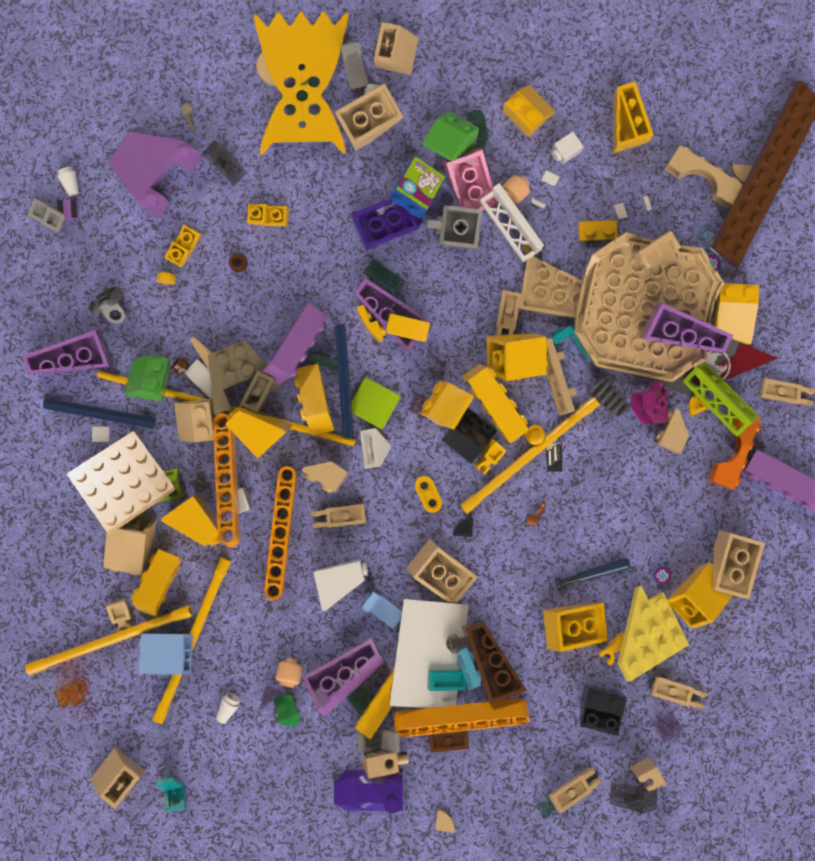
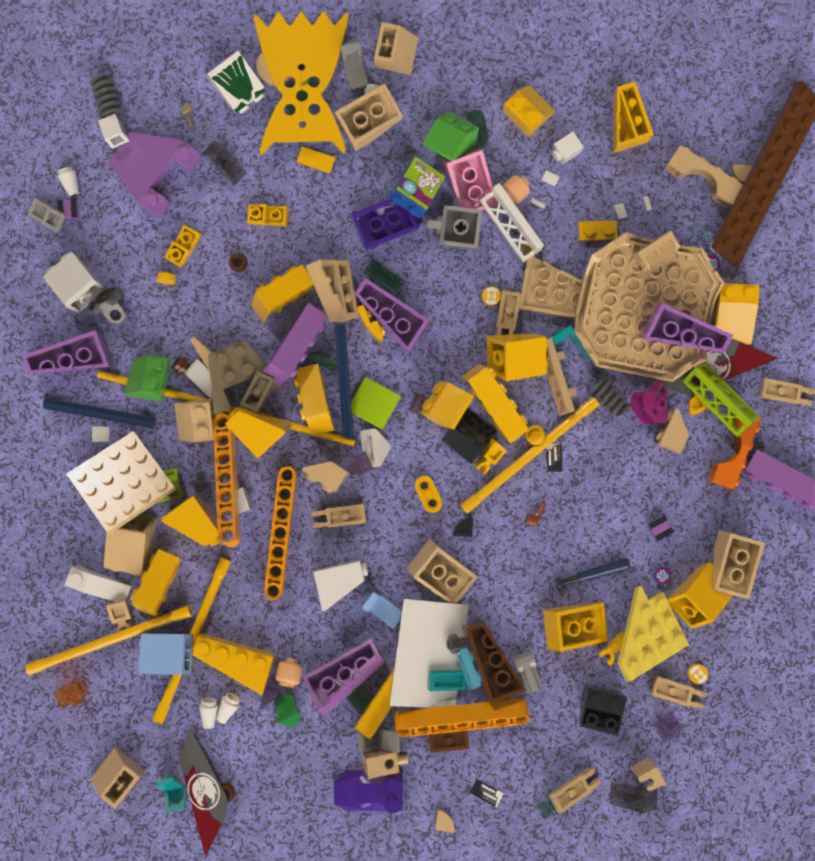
(73, 282): none -> white slope
(97, 584): none -> white slope
(105, 96): none -> dark grey piece
(113, 130): none -> white brick
(204, 790): none -> sticker
(208, 712): none -> white cone
(230, 788): none -> reddish brown plate
(236, 83): none -> slope
(238, 661): none -> yellow wedge
(281, 292): none -> yellow wedge
(315, 160): none -> yellow piece
(335, 288): none -> tan wedge
(358, 465): none -> clear purple slope
(407, 327): yellow slope -> none
(486, 793): none -> sticker
(491, 296): none -> yellow tile
(526, 667): none -> light grey piece
(660, 528): none -> tile
(697, 673): none -> yellow tile

